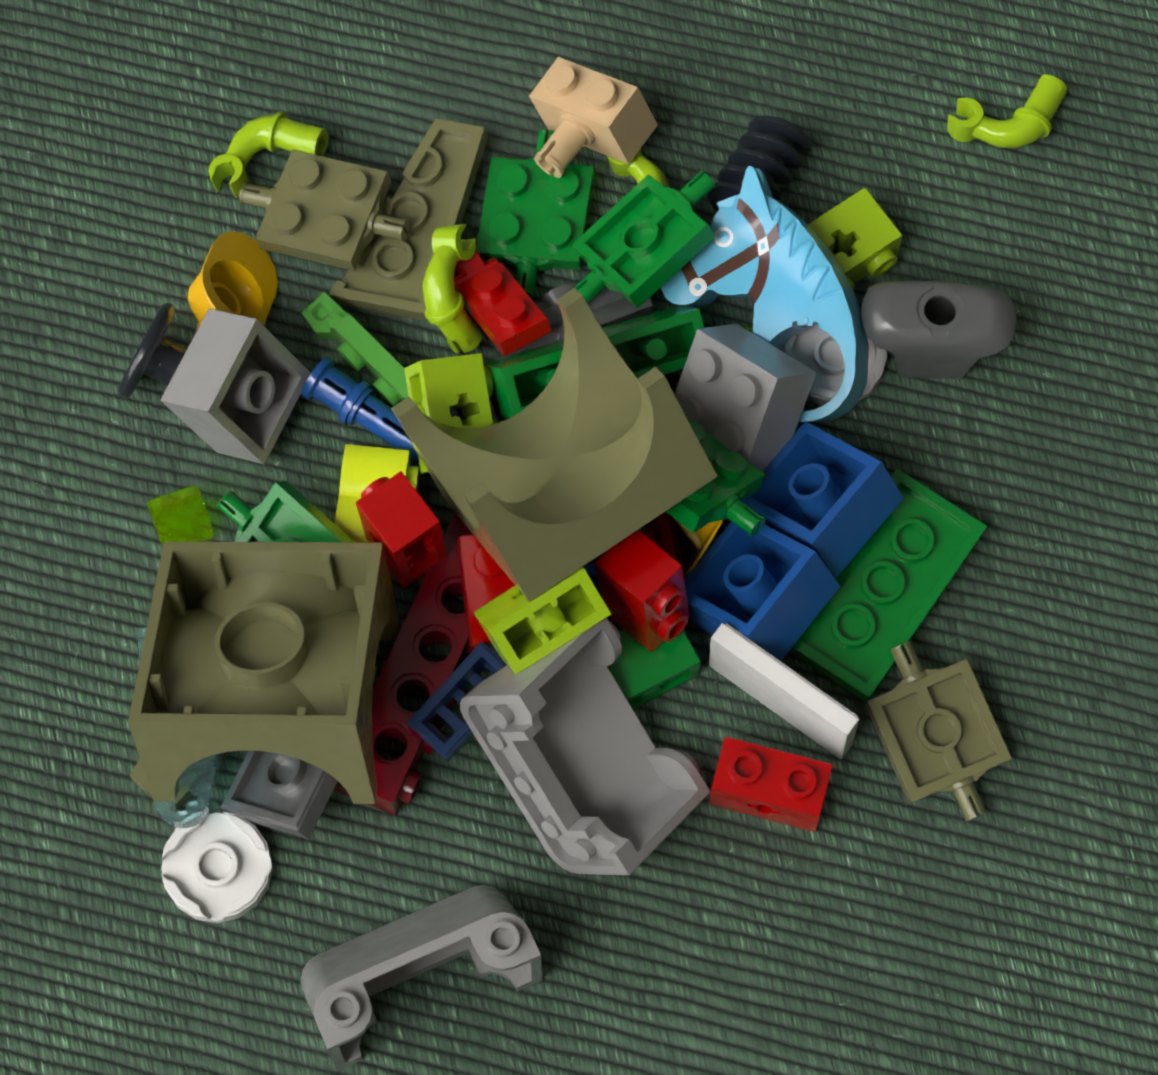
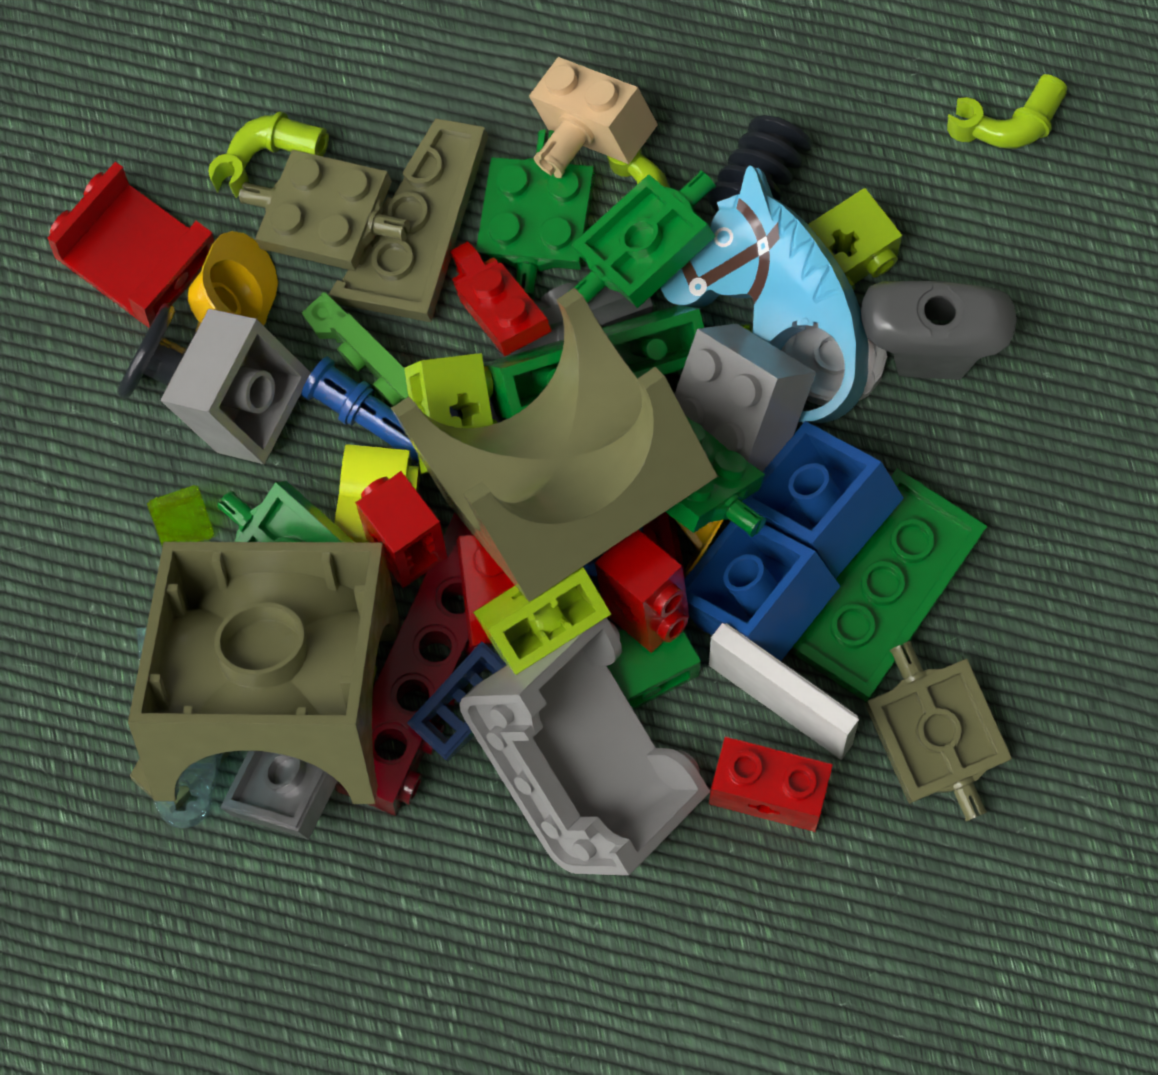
(129, 246): none -> red panel
(217, 868): white tile -> none
(441, 300): lime piece -> none
(469, 922): light grey windscreen -> none

